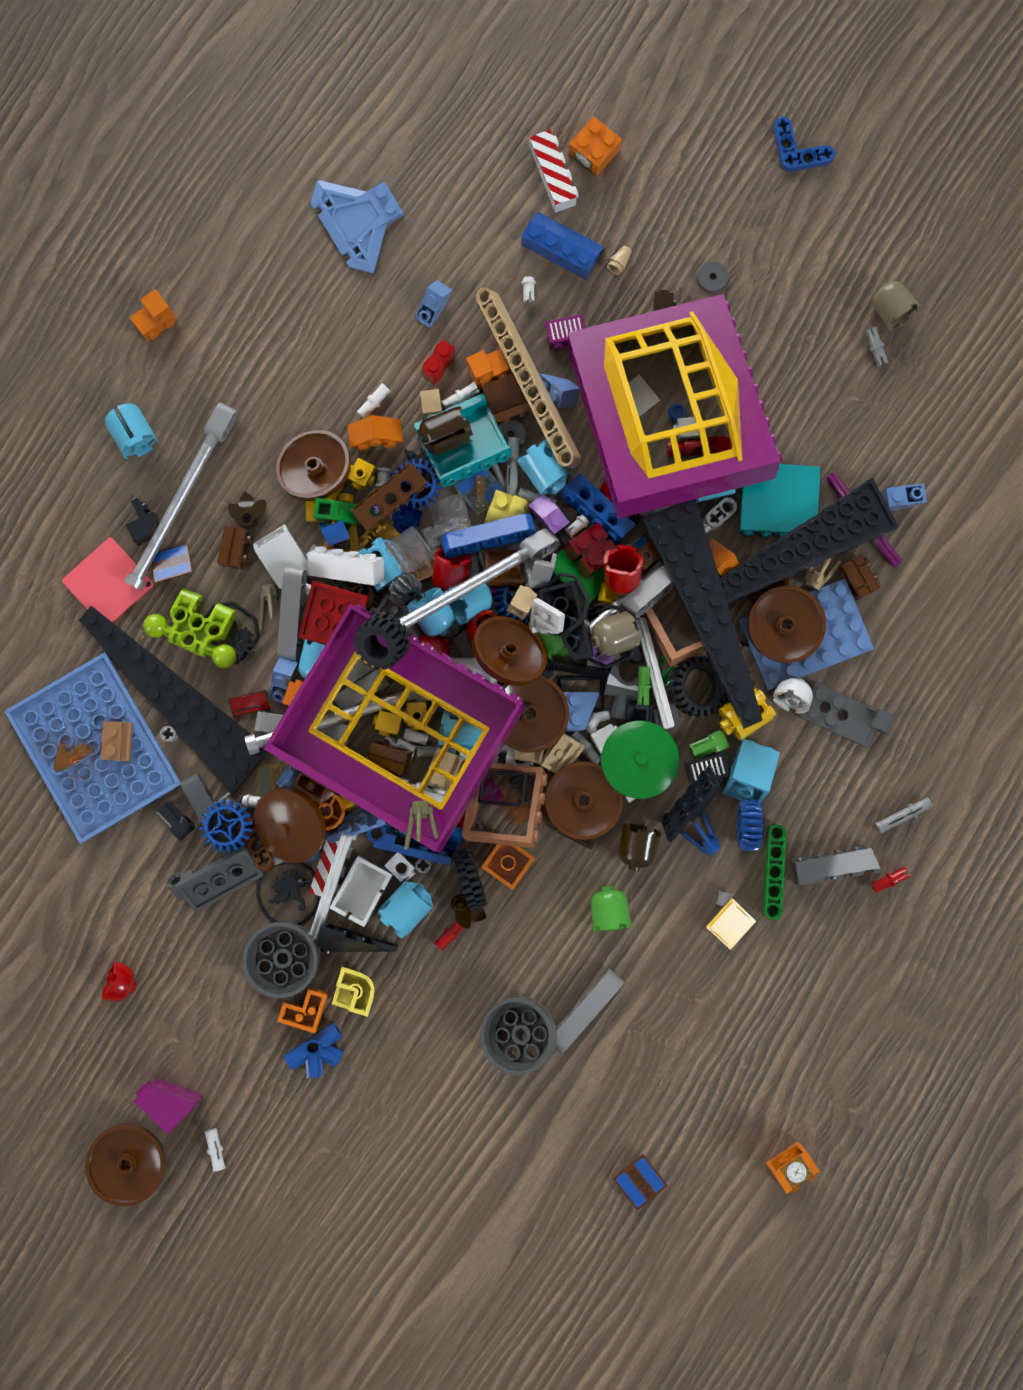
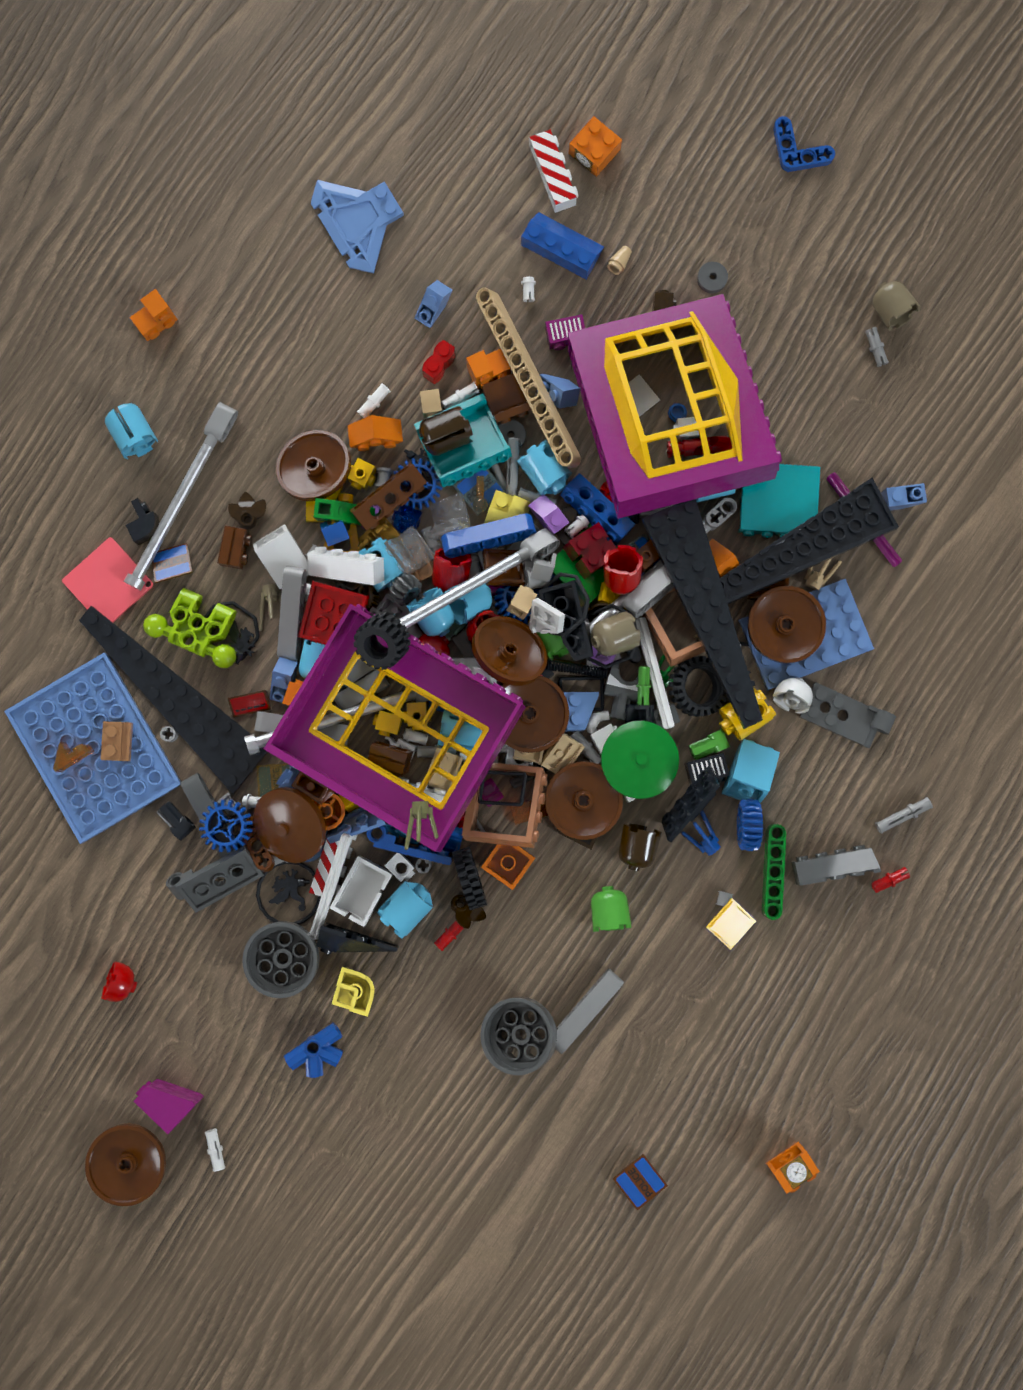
(306, 1015): orange brick -> none
(859, 577): reddish brown brick -> none

